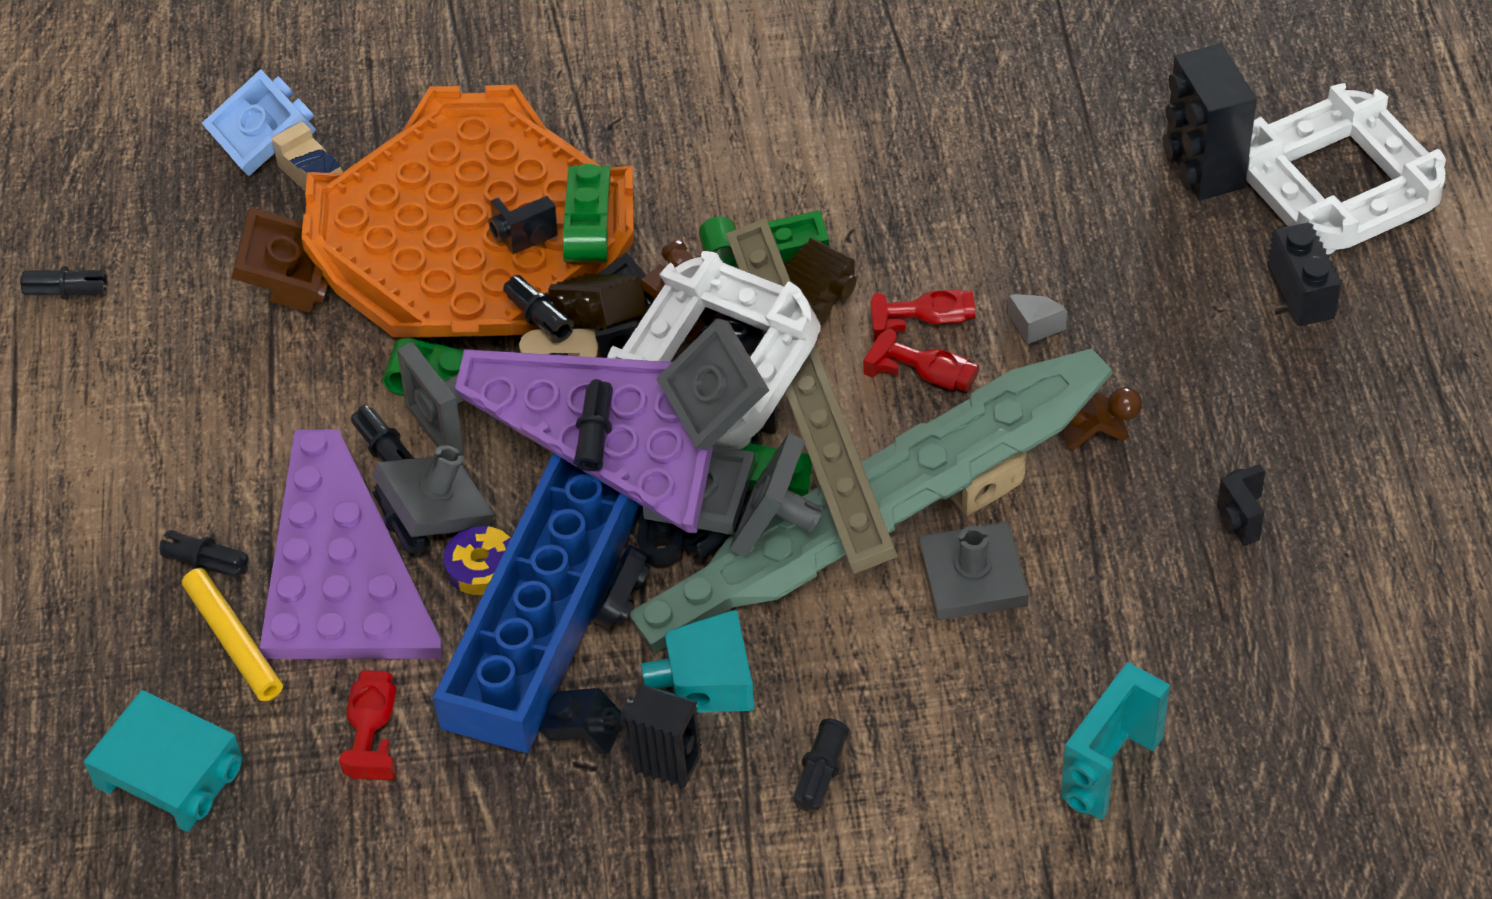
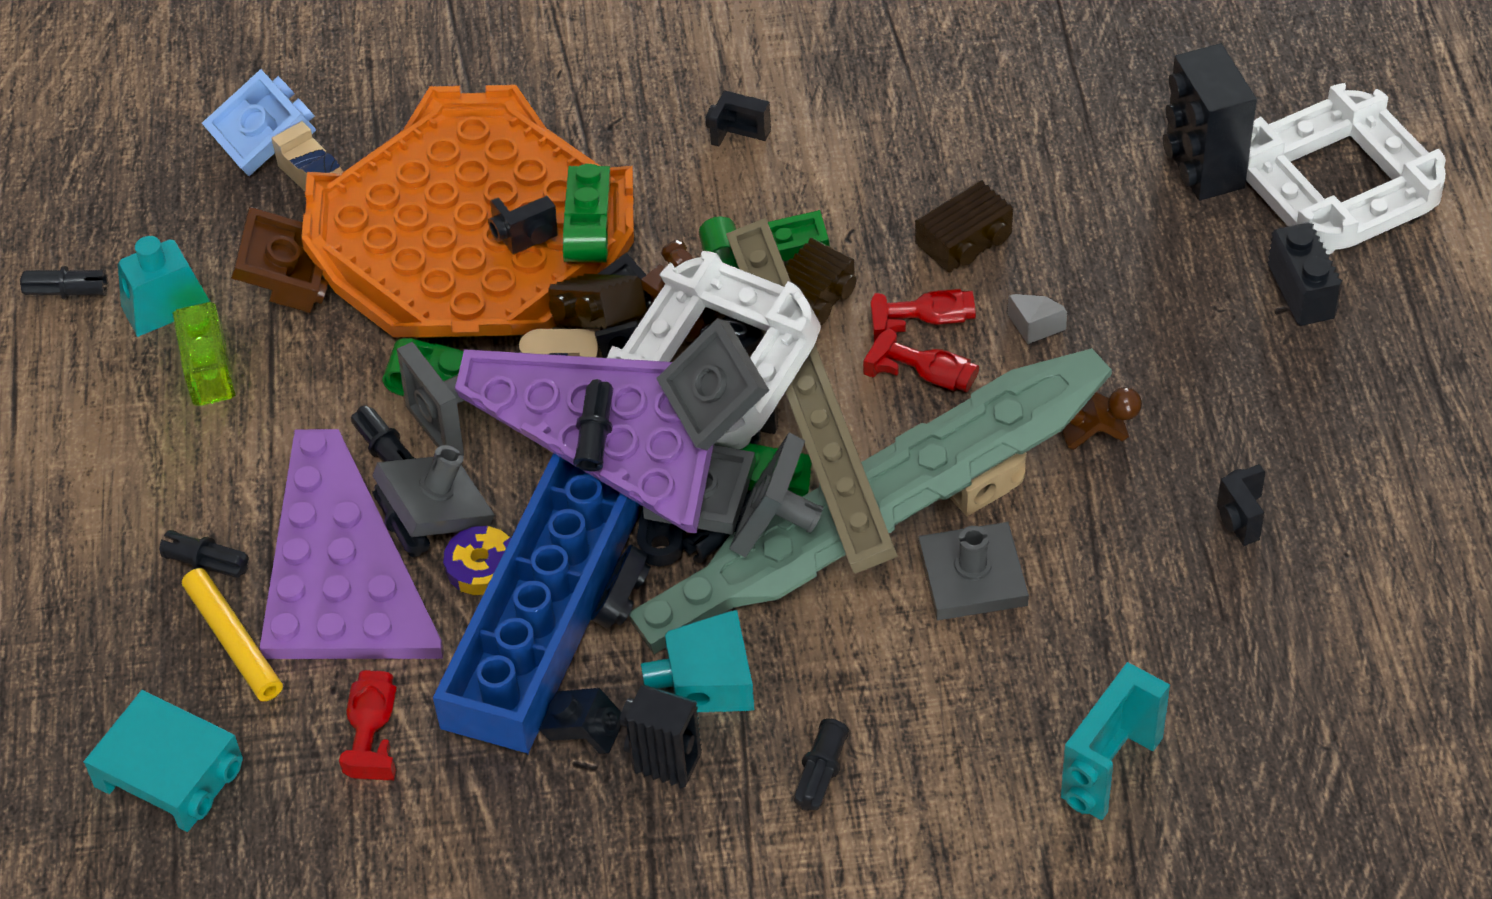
(156, 284): none -> teal torso
(203, 354): none -> clear neon green brick
(538, 309): black axle -> none
(740, 116): none -> black bracket
(964, 226): none -> dark brown brick

